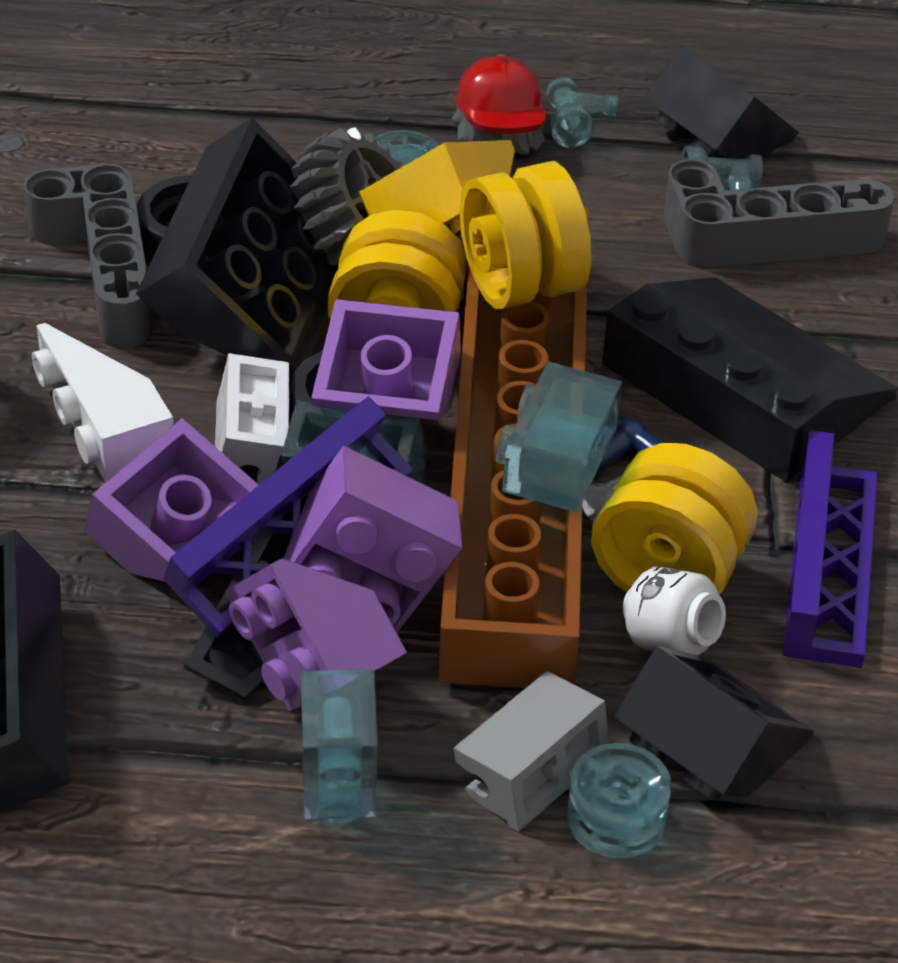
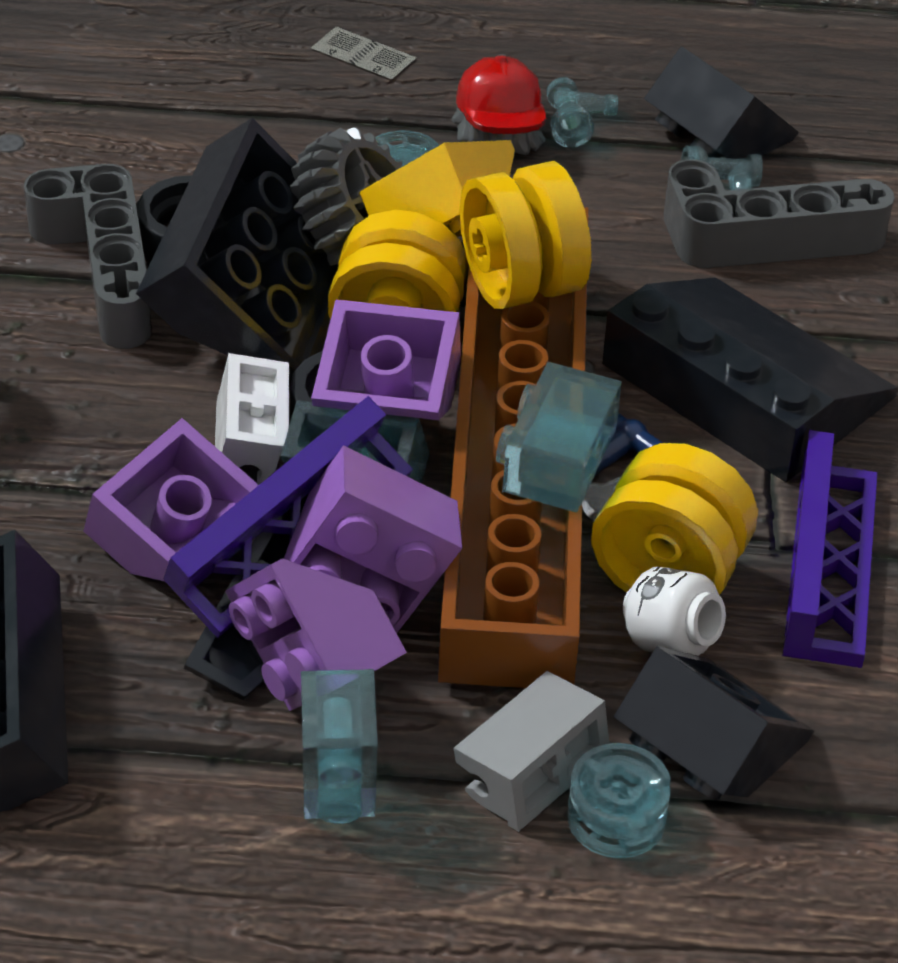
(106, 402): white slope -> none
(363, 52): none -> clear smoke sticker

